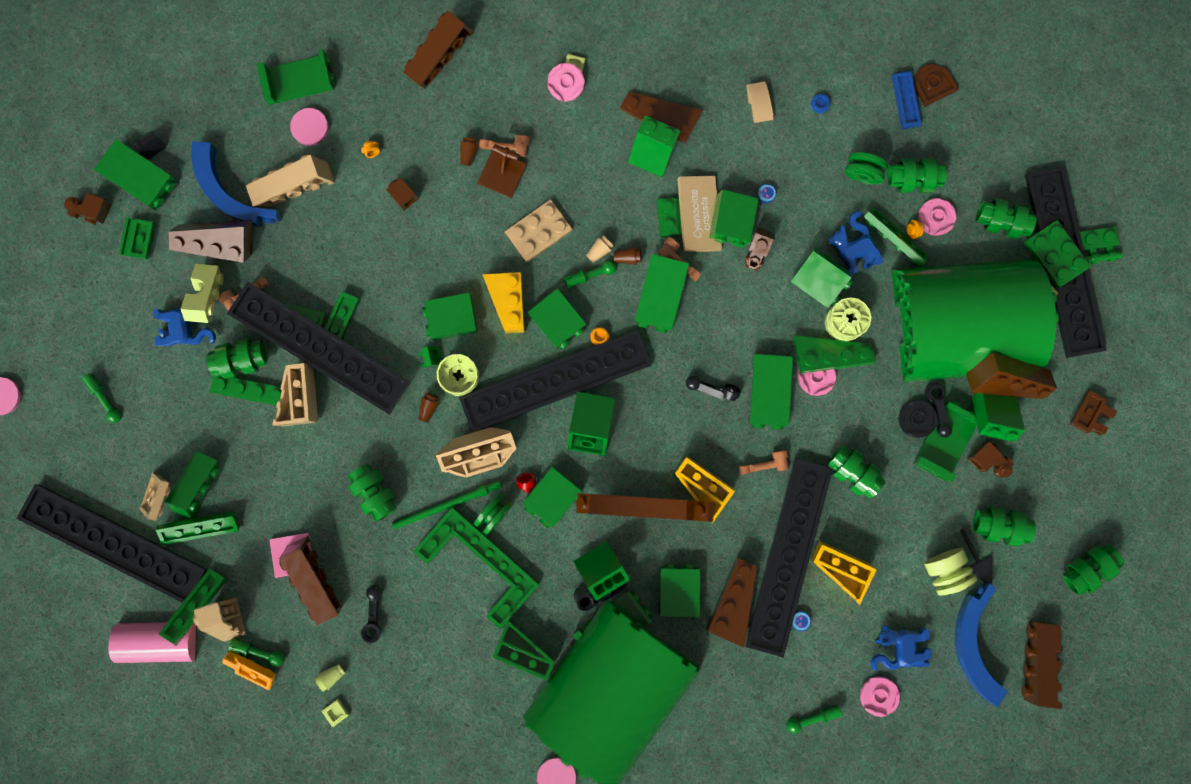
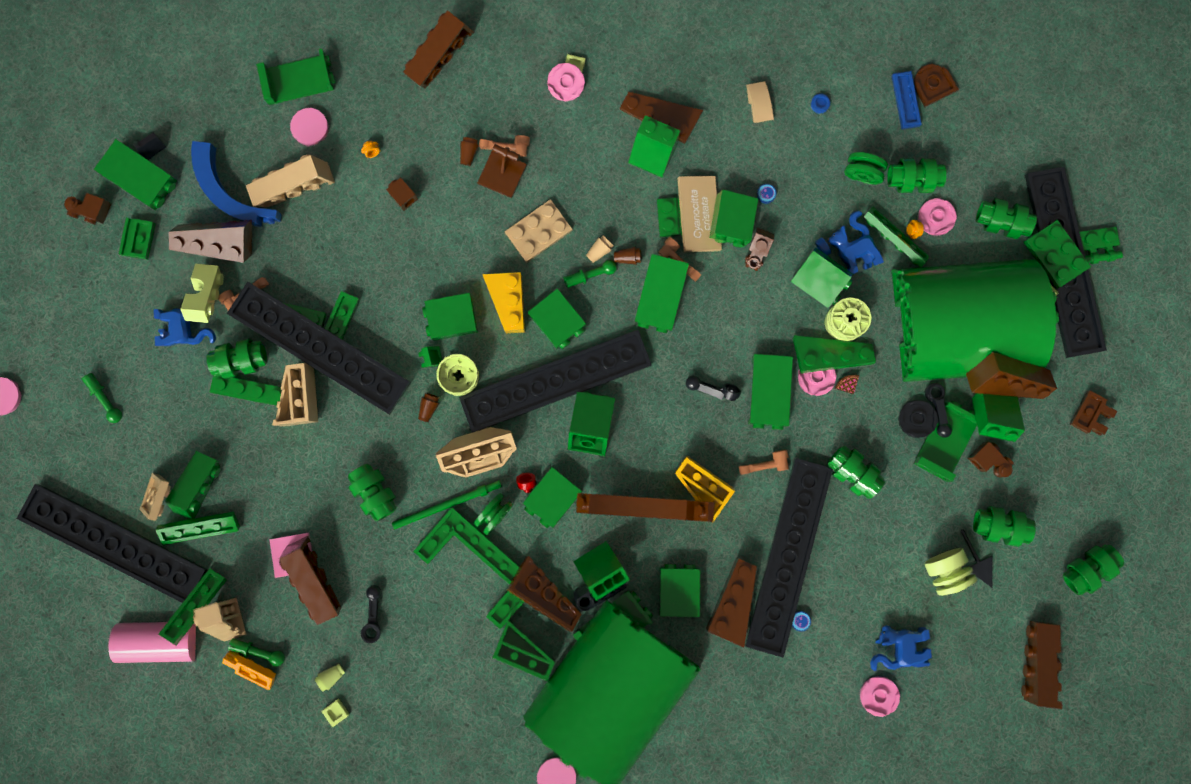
(538, 591): none -> reddish brown wing
(599, 335): light orange plate -> none
(795, 725): green pin -> none
(823, 246): none -> blue tile
(845, 569): yellow wedge -> none
(847, 384): none -> reddish brown tile
(967, 646): blue arch -> none

